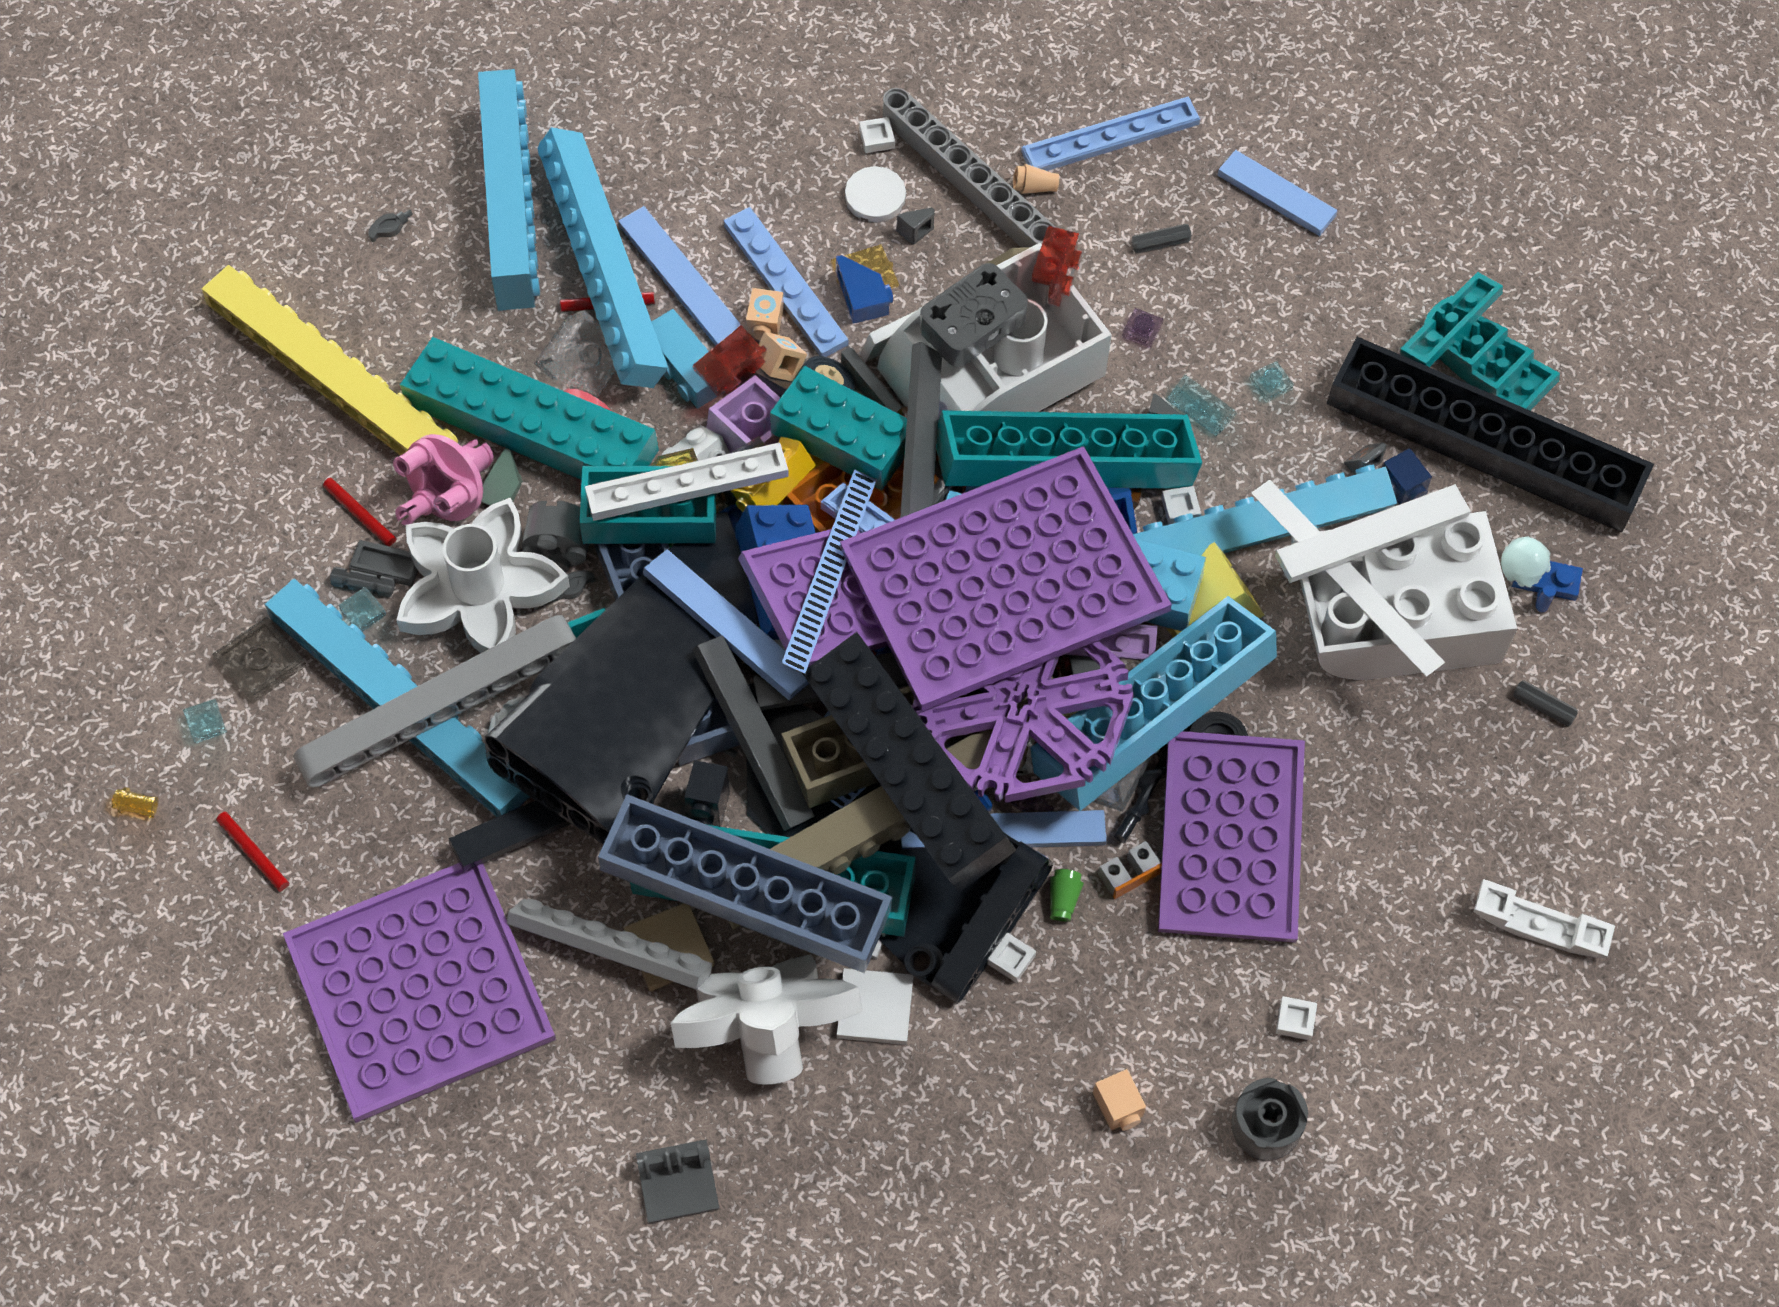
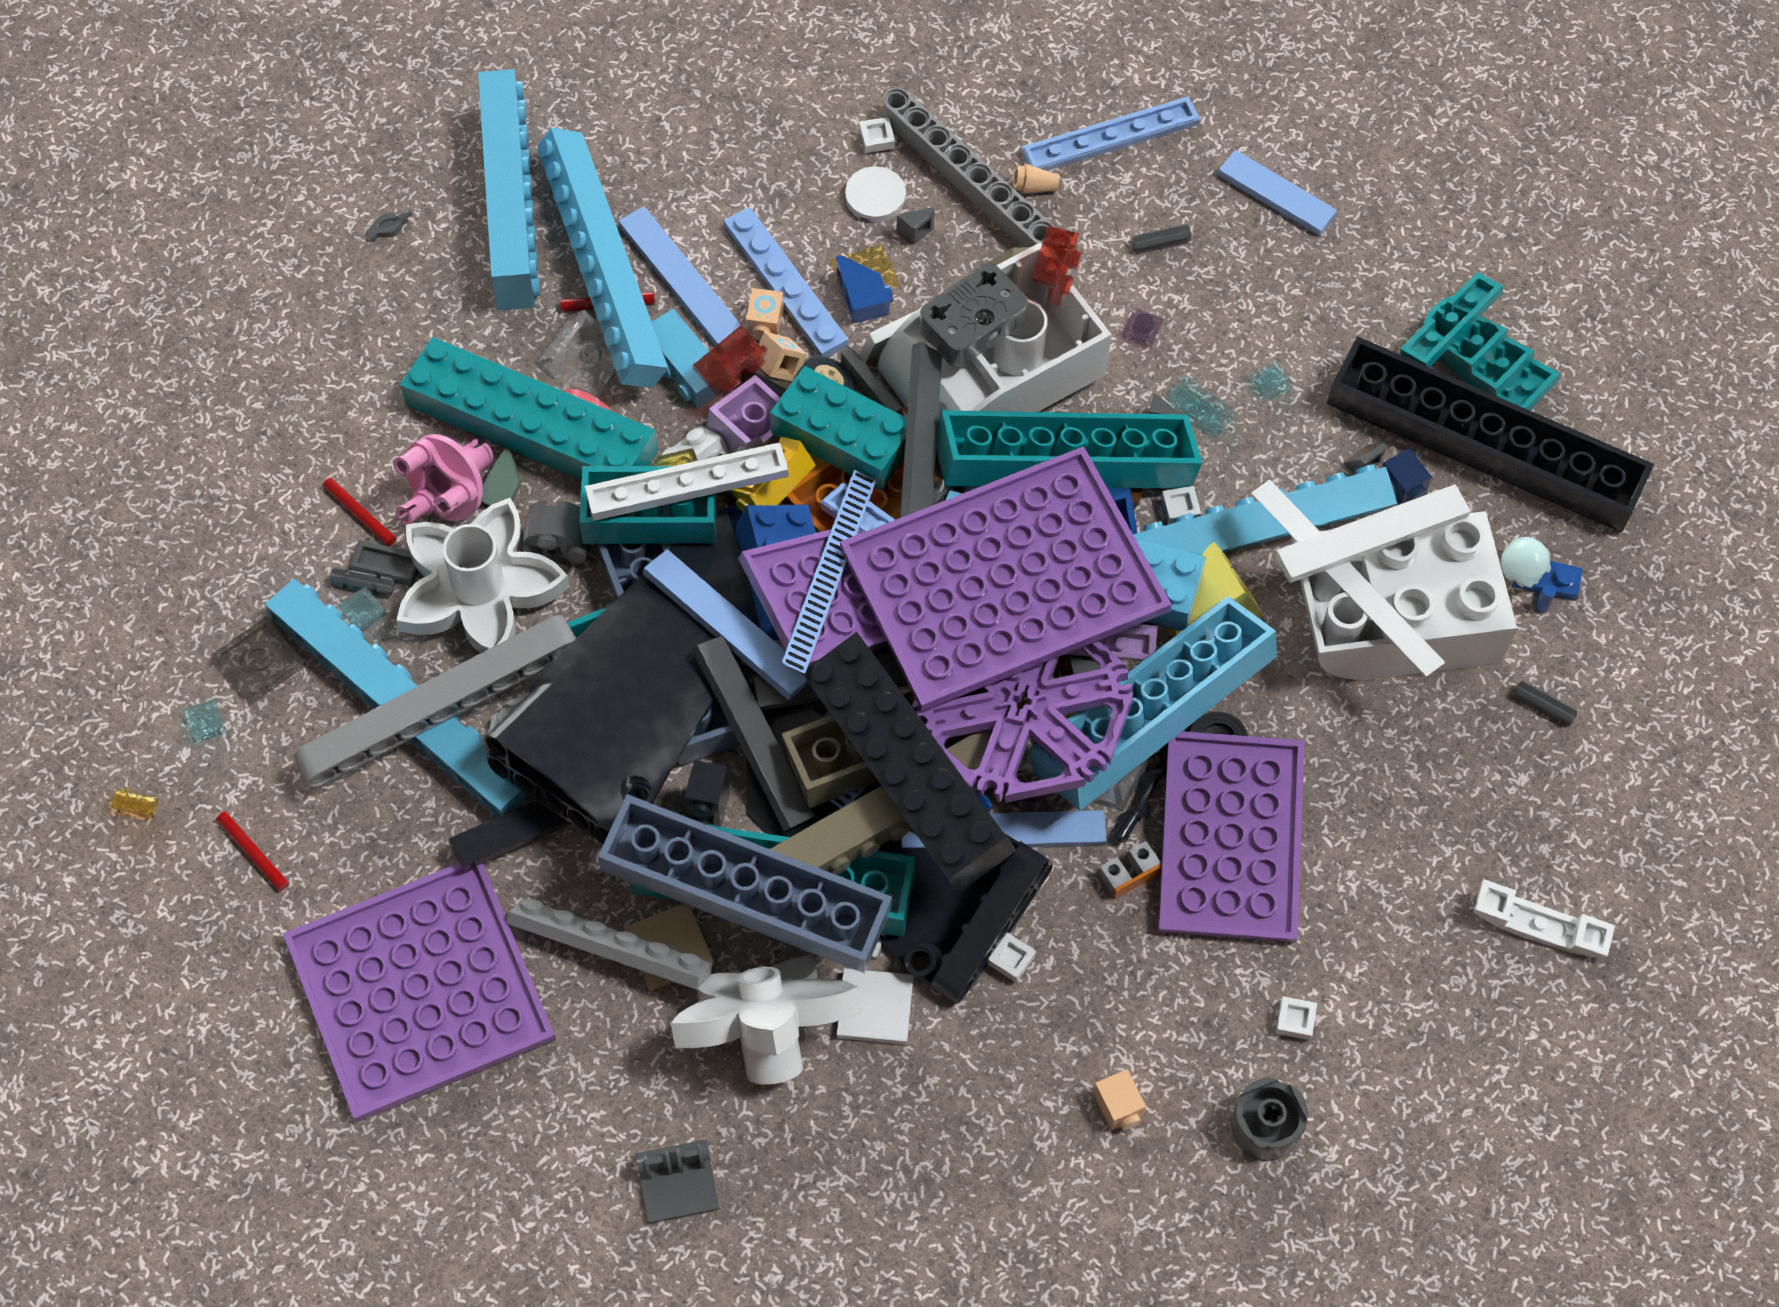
(319, 361): light yellow brick -> none
(577, 583): dark grey piece -> none
(1064, 893): bright green cone -> none

